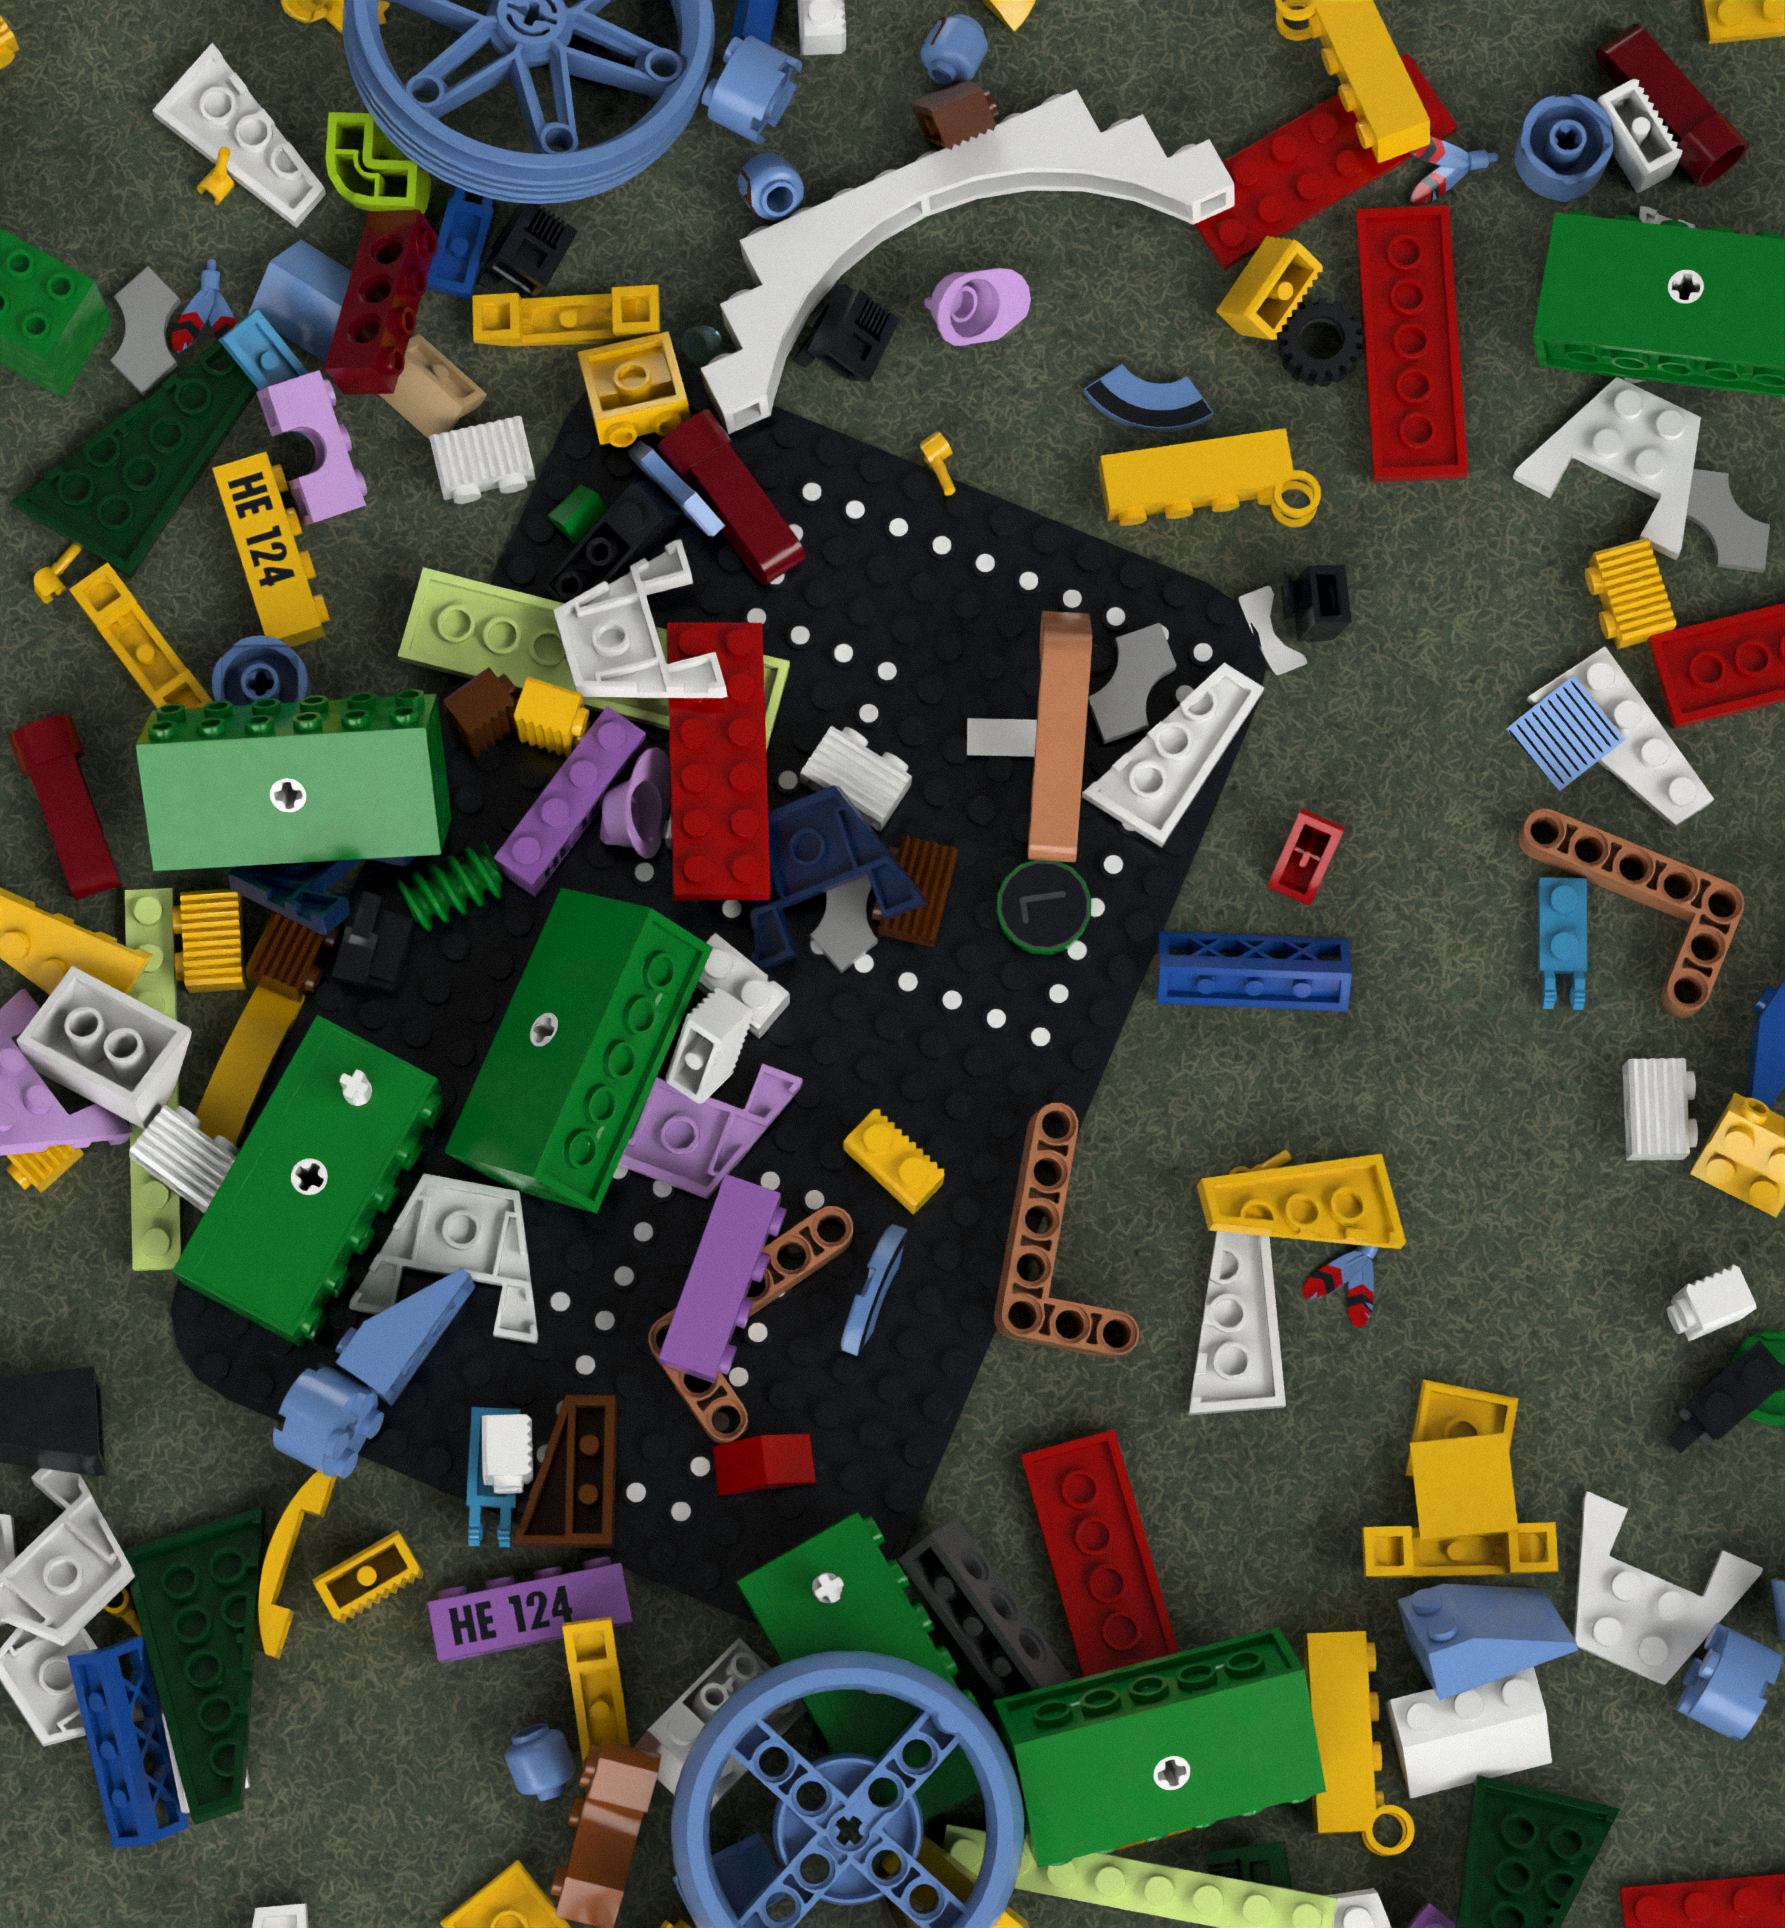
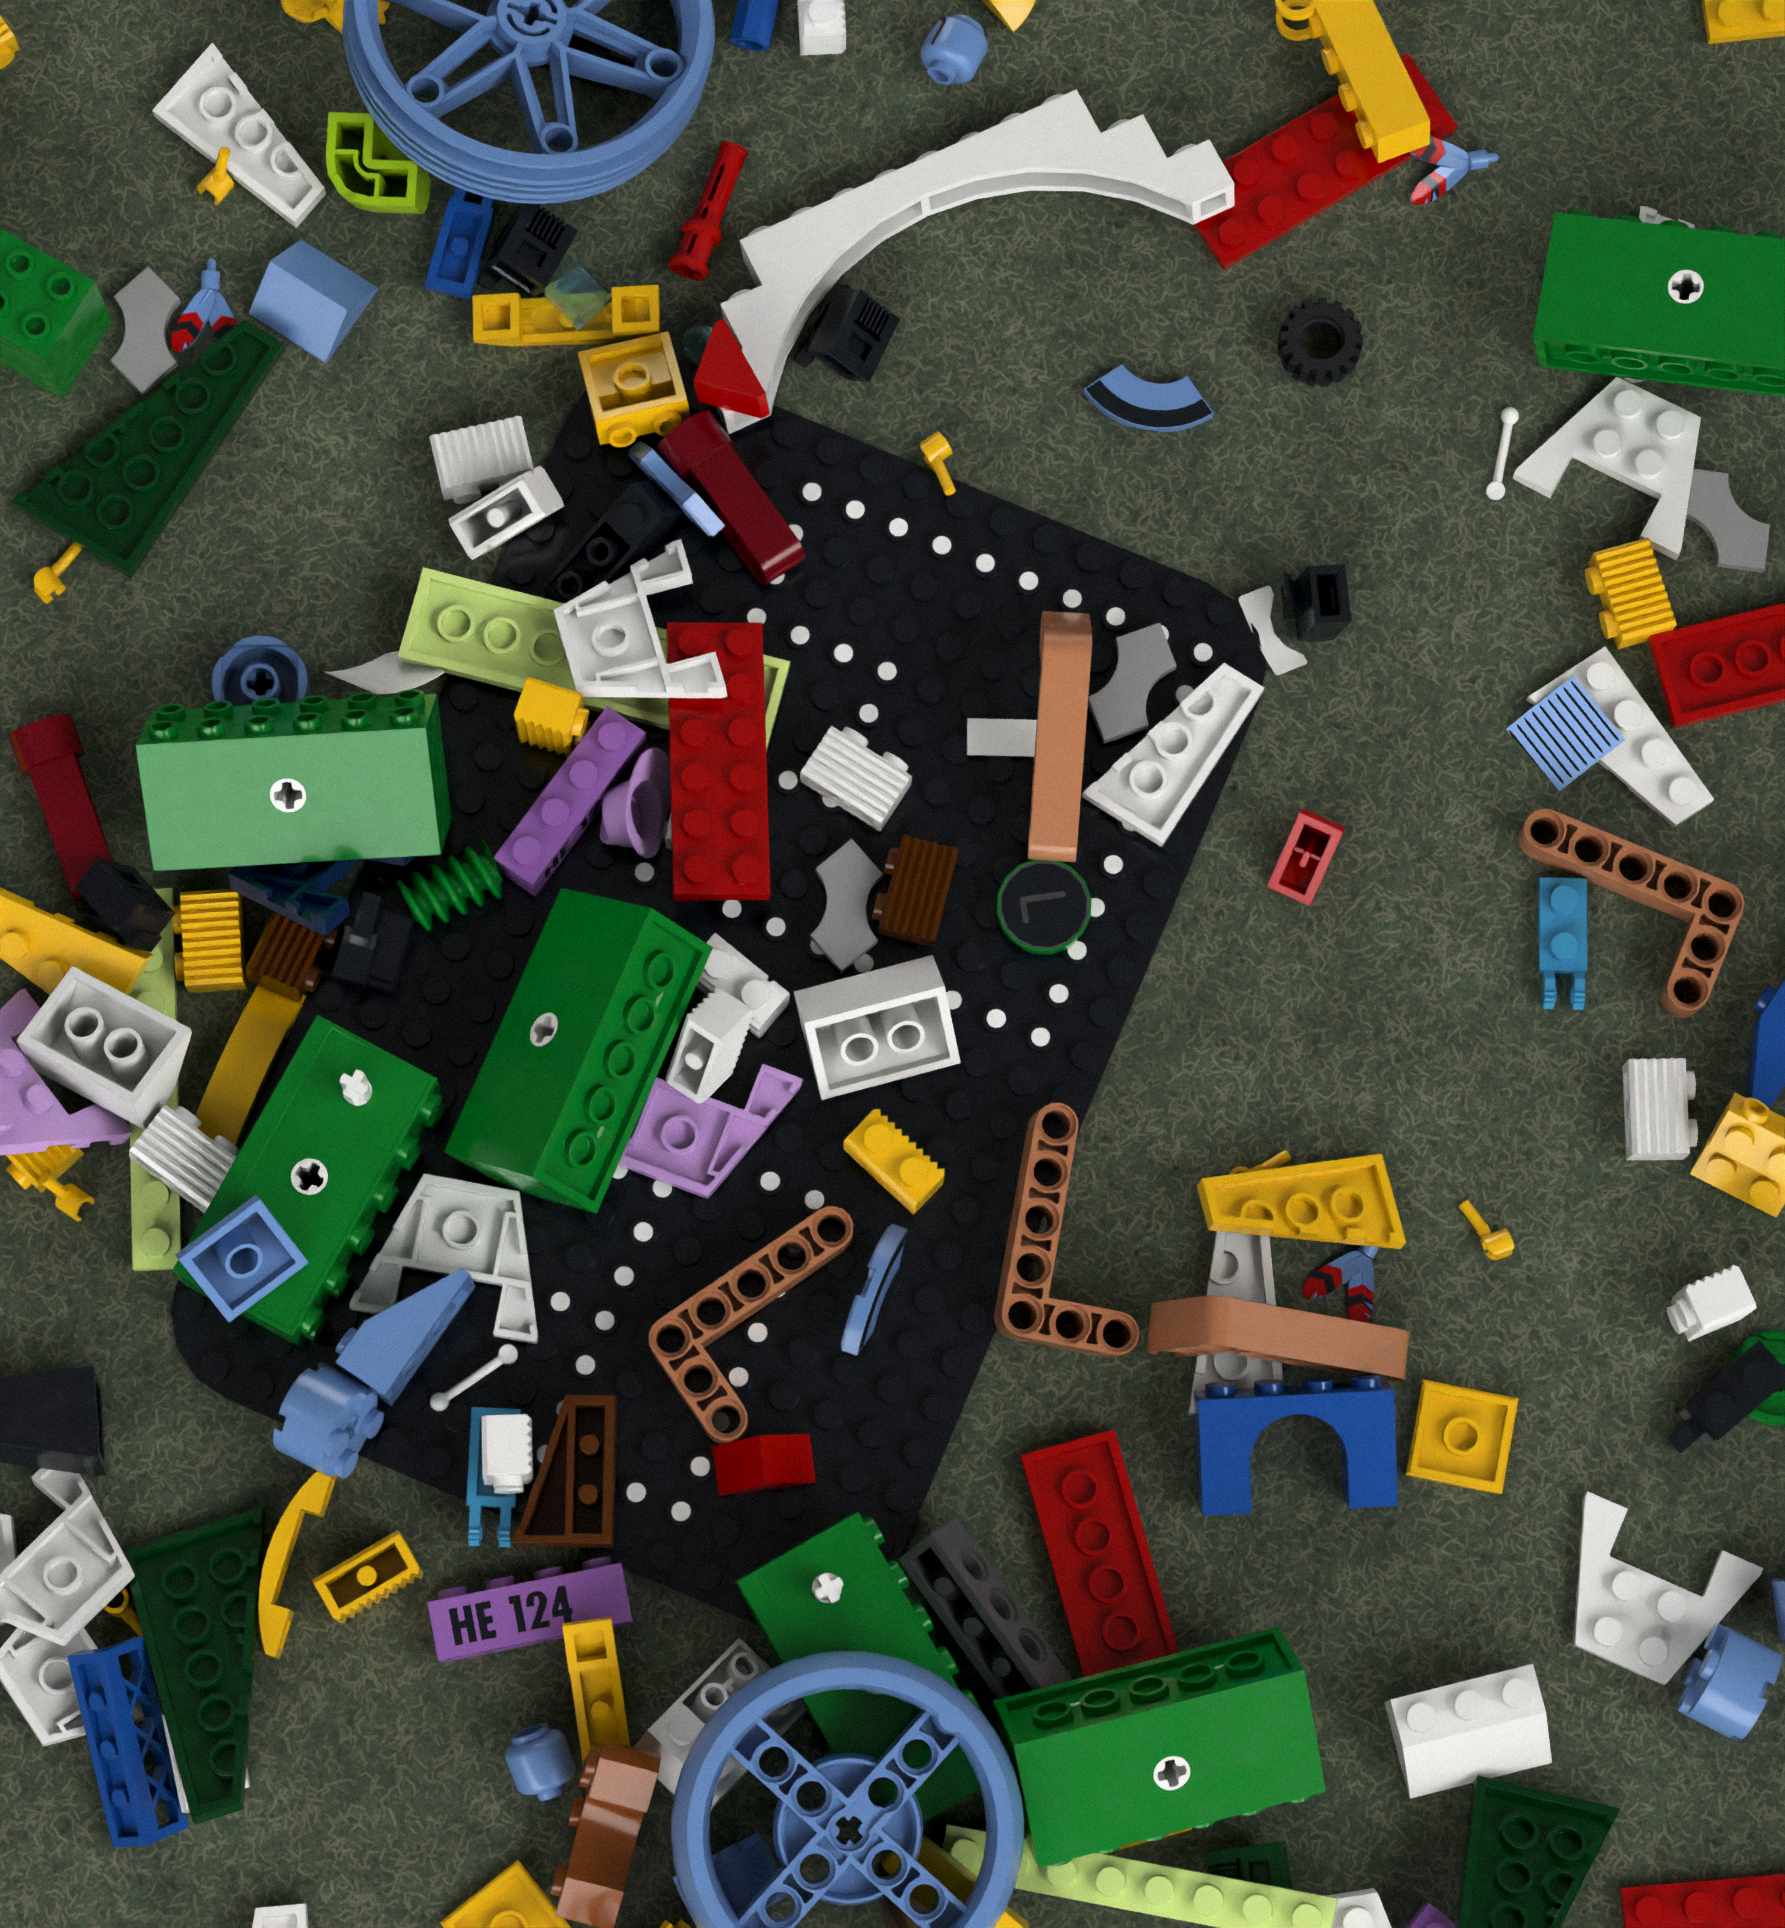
(68, 1197): none -> yellow hand
(124, 903): none -> black piece
(137, 640): yellow slope -> none
(242, 1258): none -> medium blue slope
(262, 353): dark azure hinge -> none
(269, 551): yellow brick -> none
(307, 408): lavender arch -> none
(381, 302): dark red brick -> none
(388, 675): none -> white sticker
(432, 390): tan panel -> none
(482, 710): reddish brown brick -> none
(506, 512): none -> white brick
(506, 1355): none -> white hinge
(577, 297): none -> clear light blue slope
(578, 513): green slope -> none
(703, 229): none -> red pin
(720, 1279): medium lavender brick -> none
(726, 376): none -> red slope
(751, 87): medium blue brick -> none
(770, 186): medium blue head -> none
(814, 849): dark blue wing -> none
(877, 1027): none -> white slope
(955, 113): reddish brown brick -> none
(978, 305): lavender piece -> none
(1204, 475): yellow hinge -> none
(1233, 1418): none -> blue arch
(1254, 976): blue fence -> none
(1269, 288): yellow brick -> none
(1276, 1334): none -> nougat beam
(1342, 1718): yellow hinge -> none
(1401, 1554): yellow slope -> none
(1410, 344): red plate -> none
(1463, 1487): yellow tile -> none
(1481, 1633): medium blue slope -> none
(1496, 489): none -> white hinge
(1497, 1243): none -> yellow hand
(1550, 126): medium blue brick -> none
(1639, 137): white brick -> none
(1706, 137): dark red beam -> none

